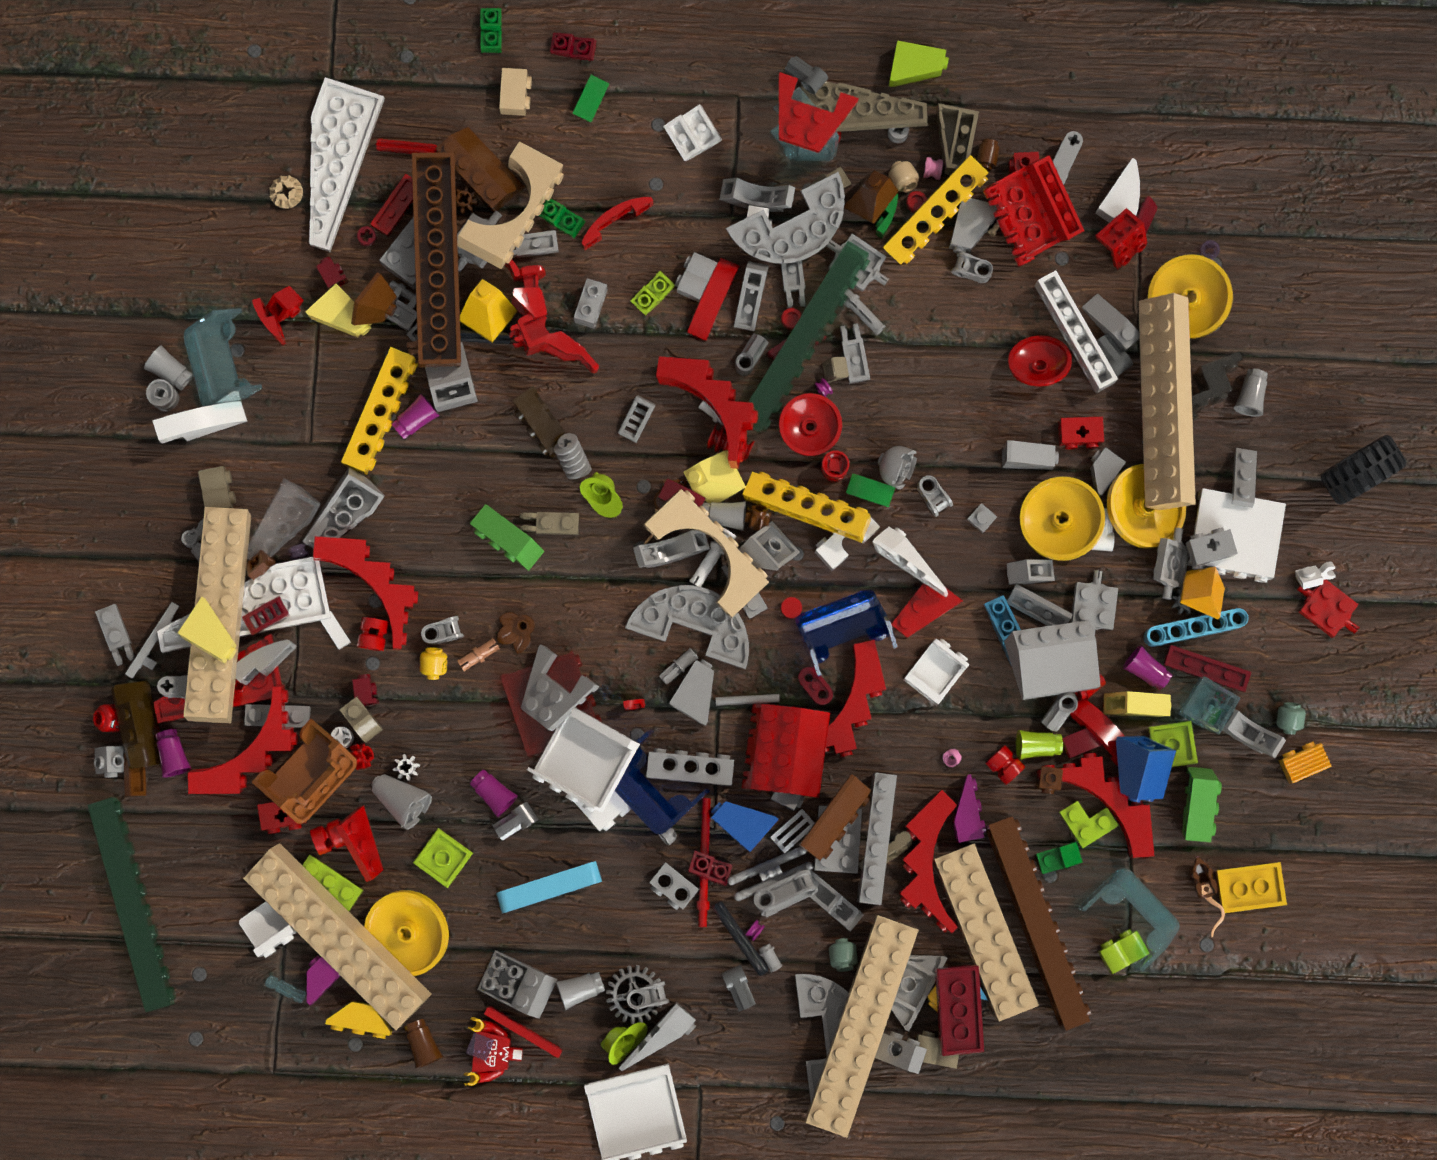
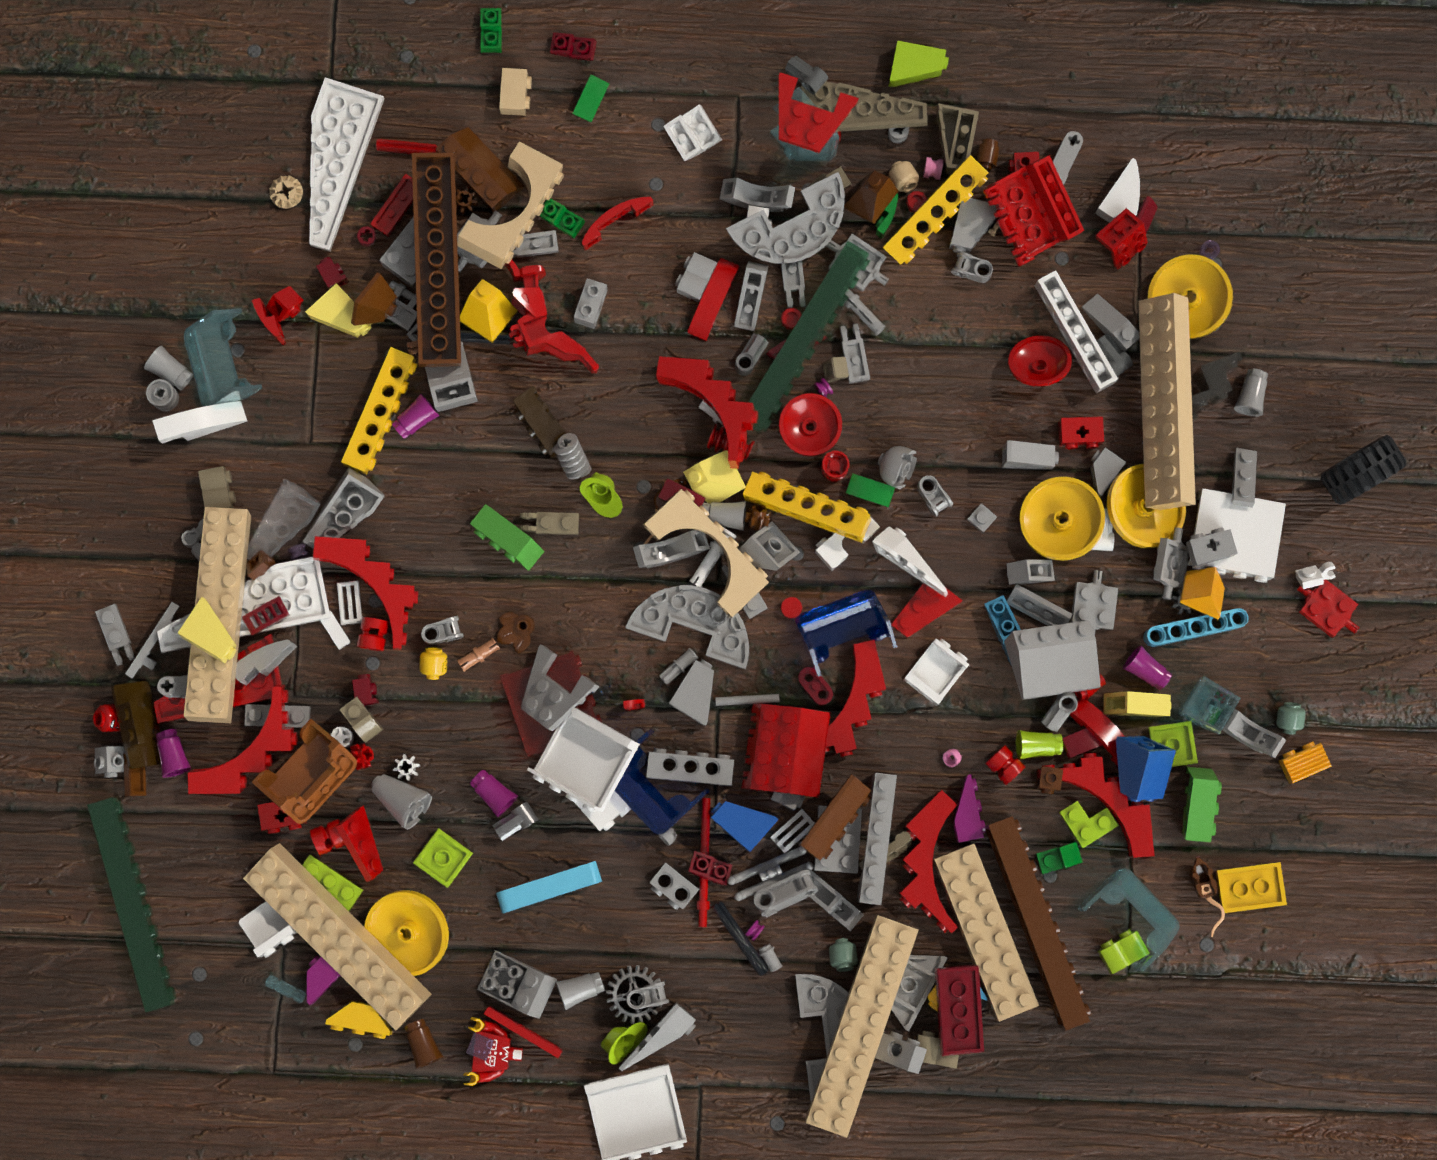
(351, 620): none -> white tile
(643, 422): light grey slope -> none
(653, 293): lime slope -> none
(737, 983): dark grey piece -> none
(1199, 666): dark red plate -> none

